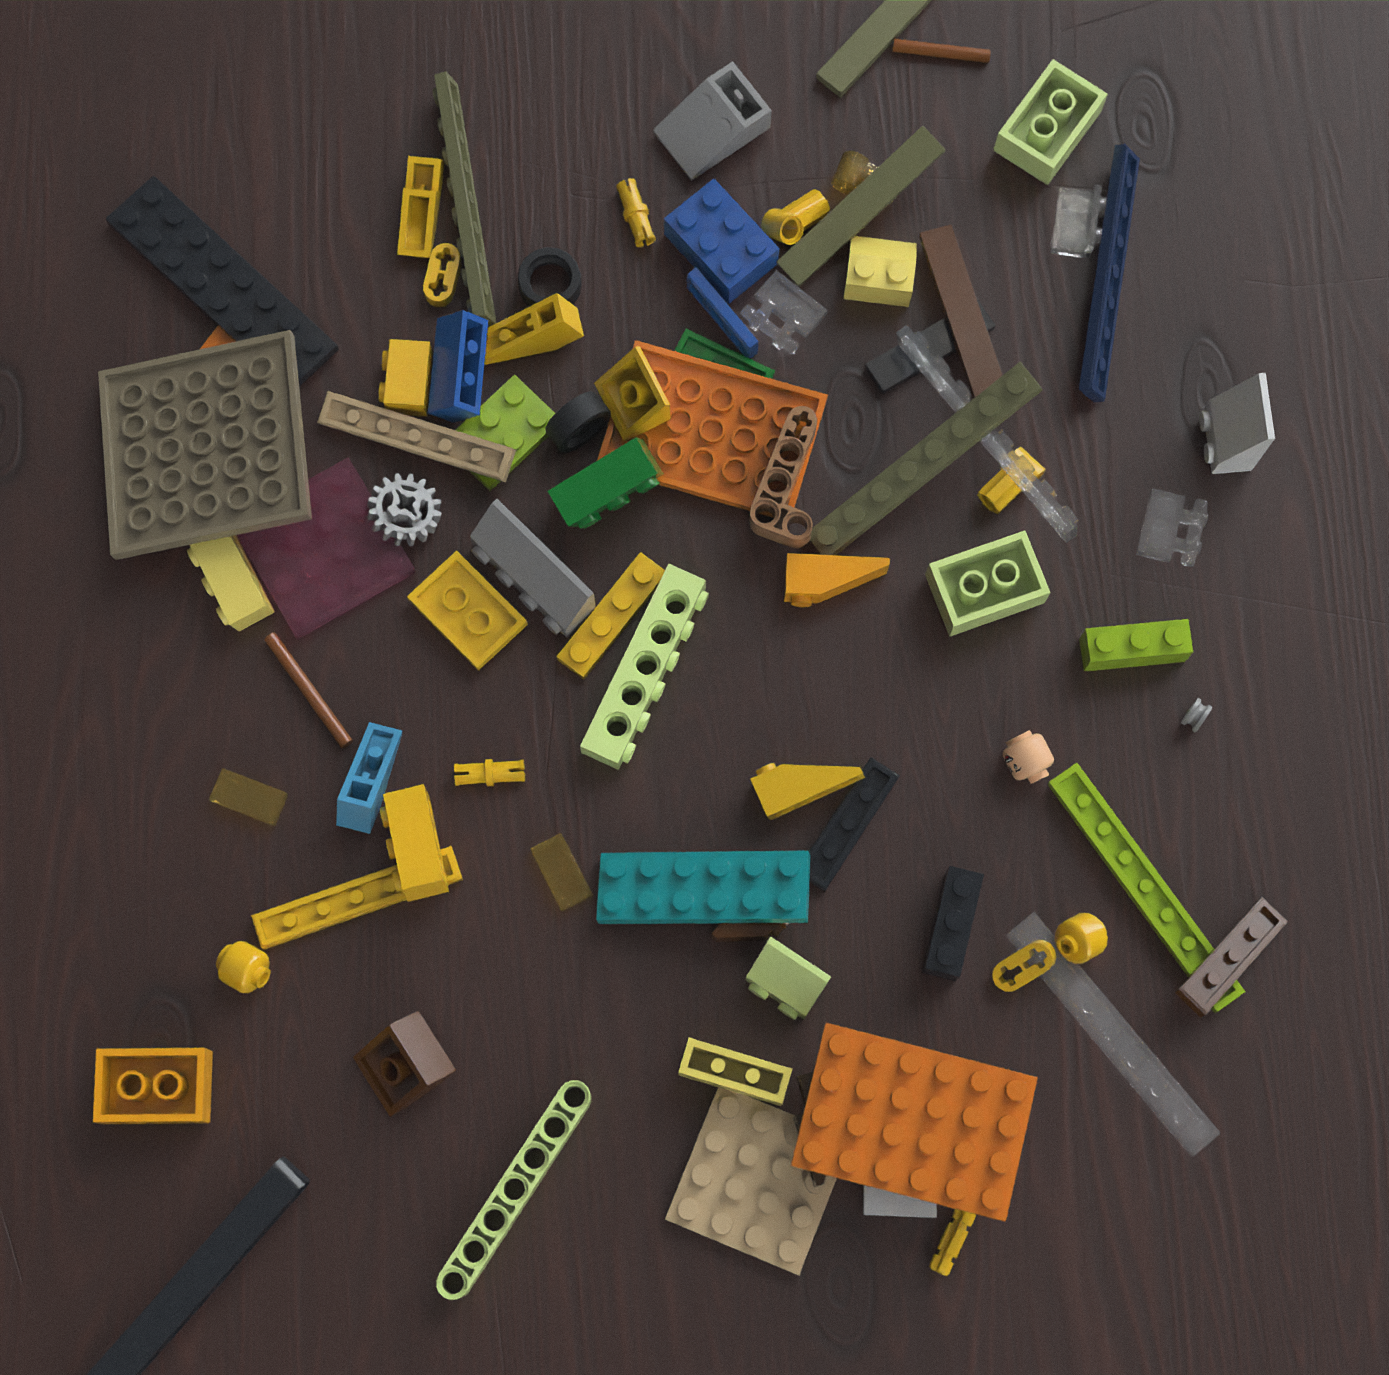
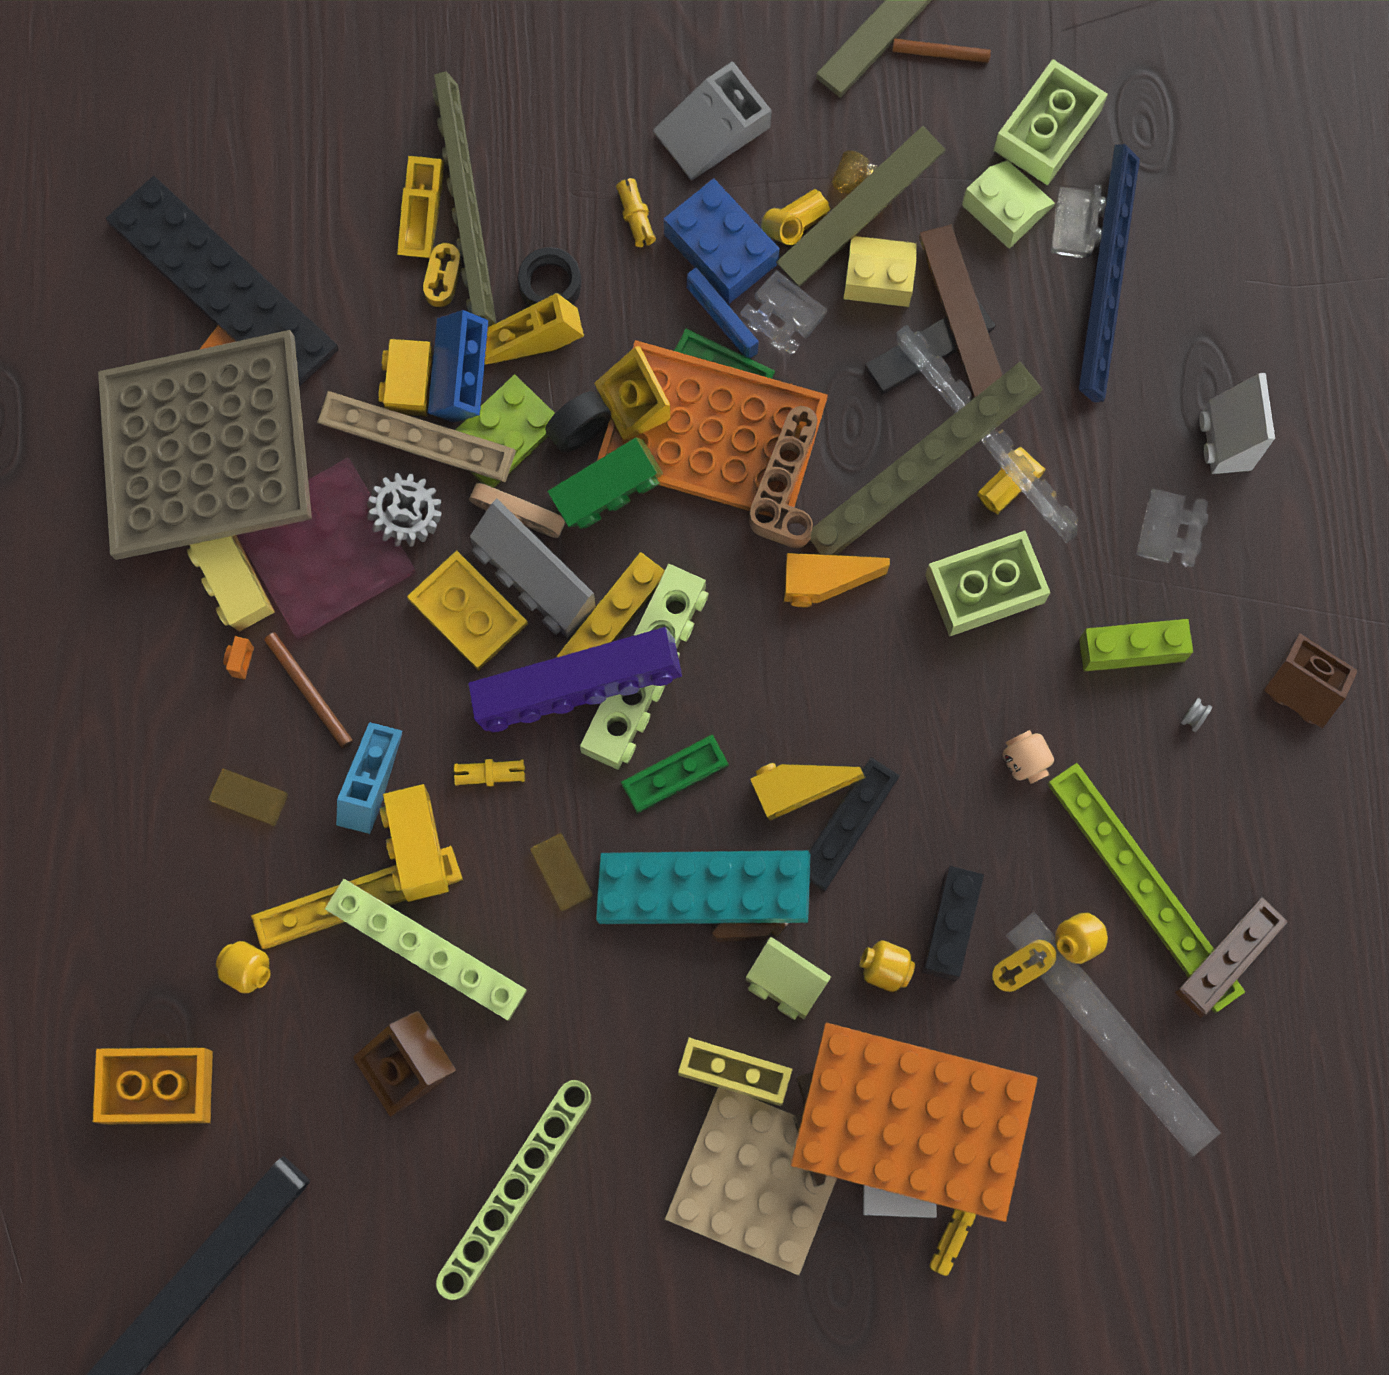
(238, 657): none -> orange plate
(426, 949): none -> yellowish green brick
(528, 513): none -> light nougat beam
(575, 680): none -> dark purple brick
(674, 774): none -> green tile
(887, 966): none -> yellow head
(1006, 202): none -> yellowish green slope
(1311, 681): none -> reddish brown slope

